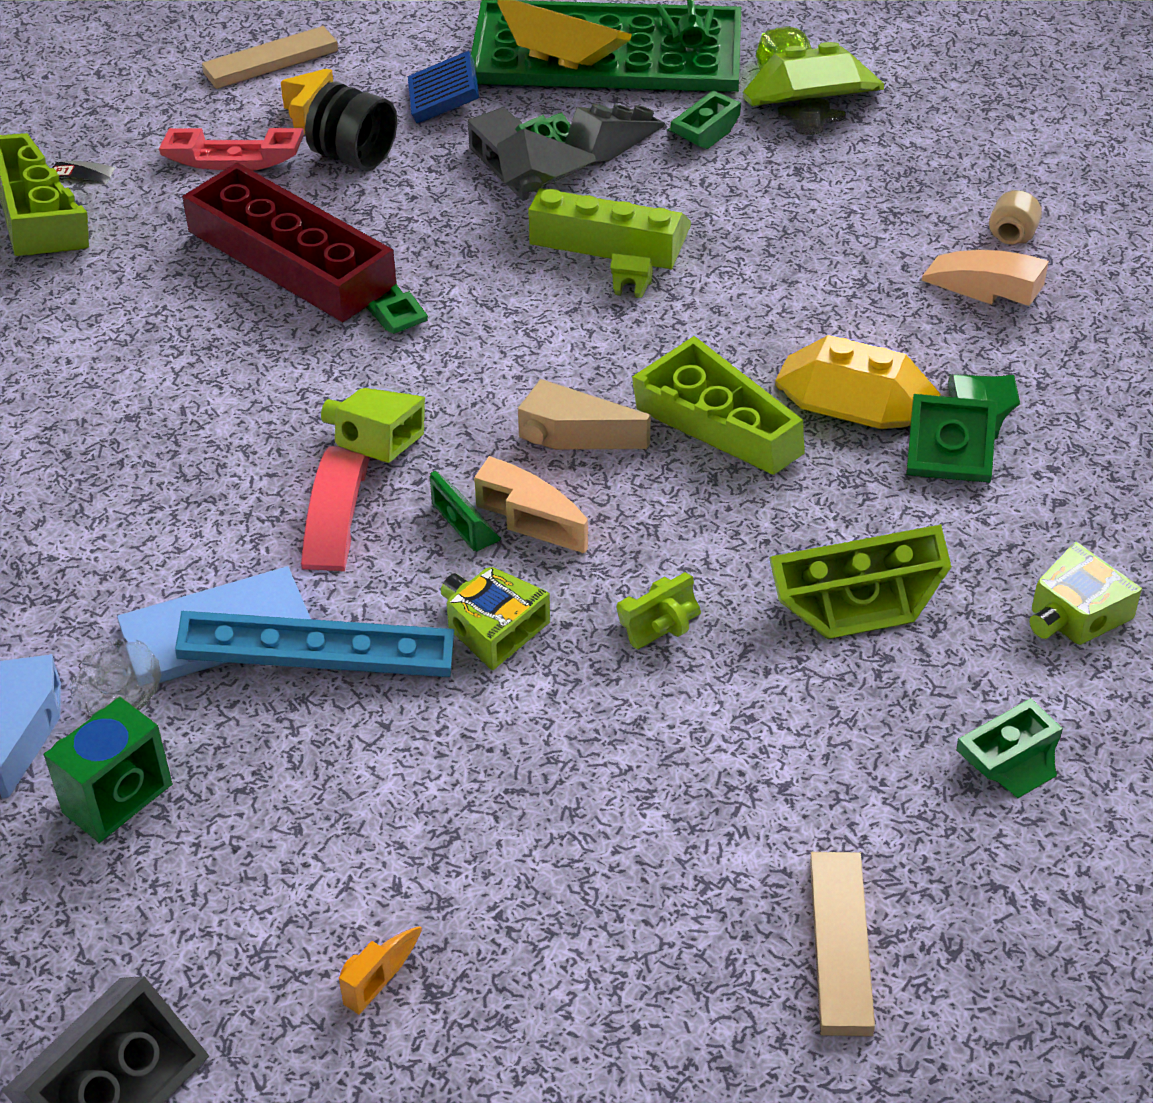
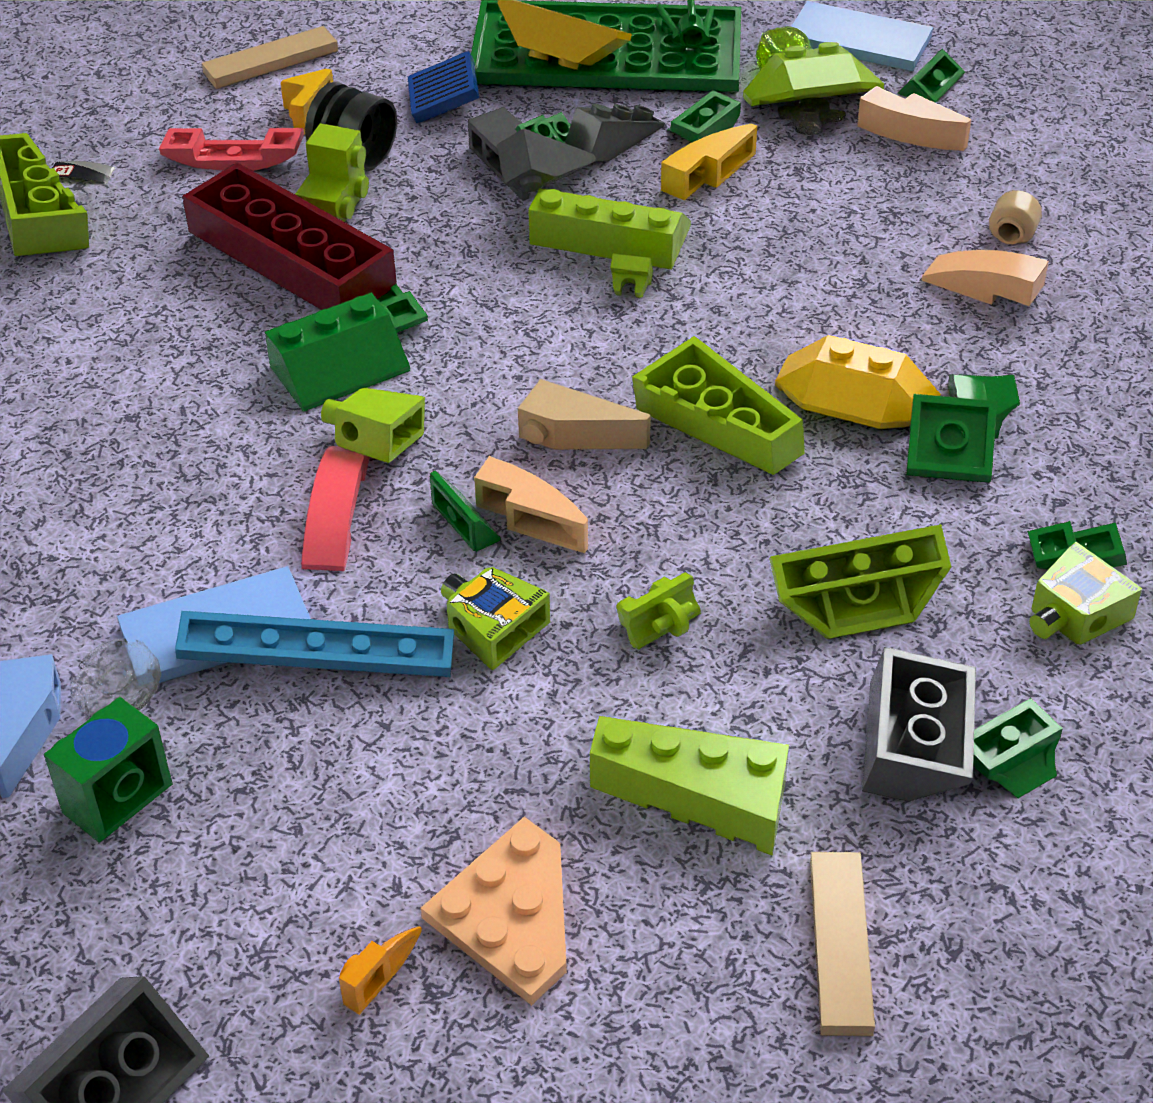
(335, 171): none -> lime brick
(336, 351): none -> green slope
(509, 911): none -> light nougat plate
(694, 776): none -> lime wedge
(708, 160): none -> yellow slope
(865, 34): none -> light blue tile
(913, 120): none -> light nougat slope
(919, 726): none -> dark grey slope
(934, 78): none -> green slope
(1052, 541): none -> green slope

